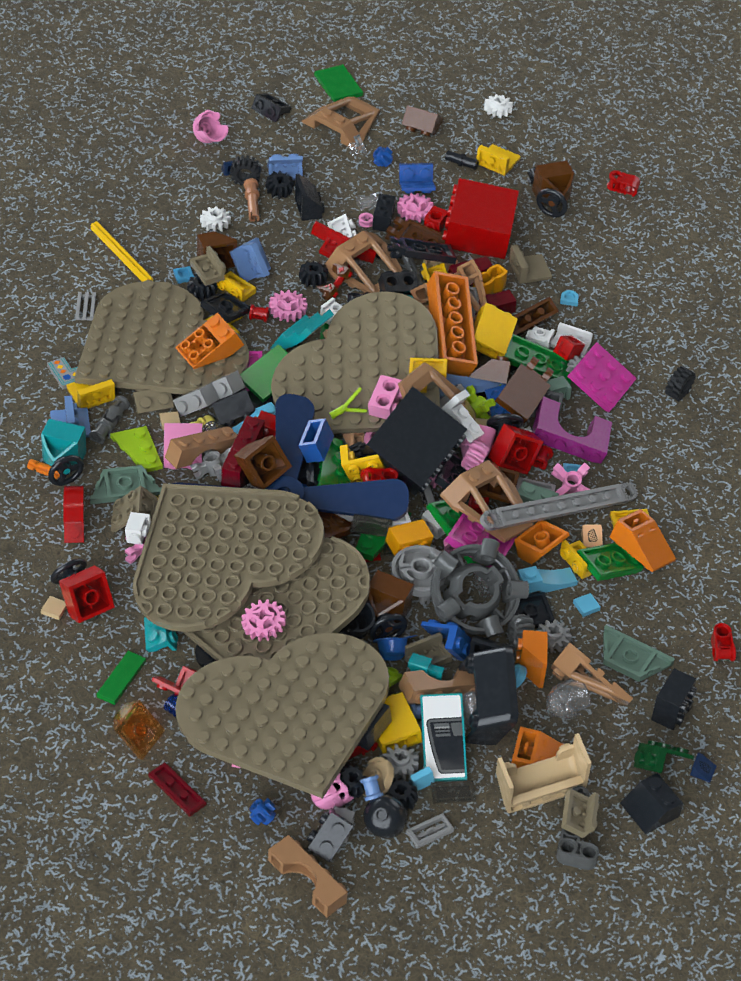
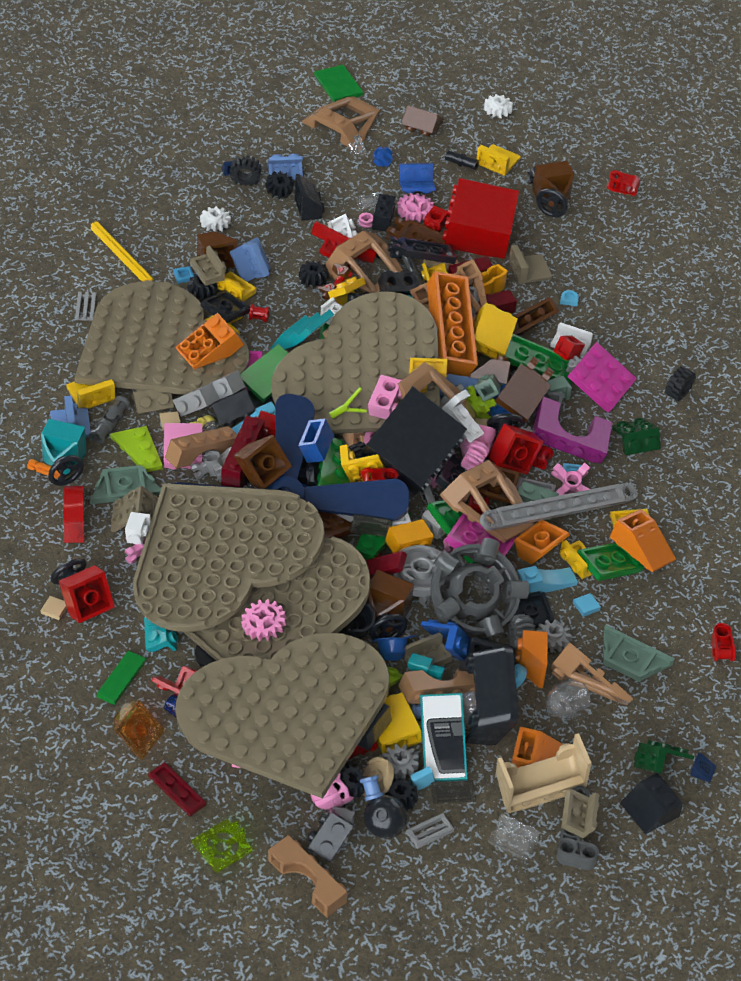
(62, 371): light grey tile -> none
(208, 128): bright pink helmet -> none
(208, 853): none -> clear neon green piece
(252, 196): nougat pin -> none
(262, 811): blue gear -> none
(270, 106): black bracket -> none
(287, 305): bright pink gear -> none
(340, 293): none -> yellow bracket
(388, 563): none -> dark red tile
(487, 387): none -> sand green brick
(514, 837): none -> clear bracket
(540, 336): white brick -> none
(591, 535): light nougat slope -> none
(638, 436): none -> dark green bracket
(674, 699): black brick -> none

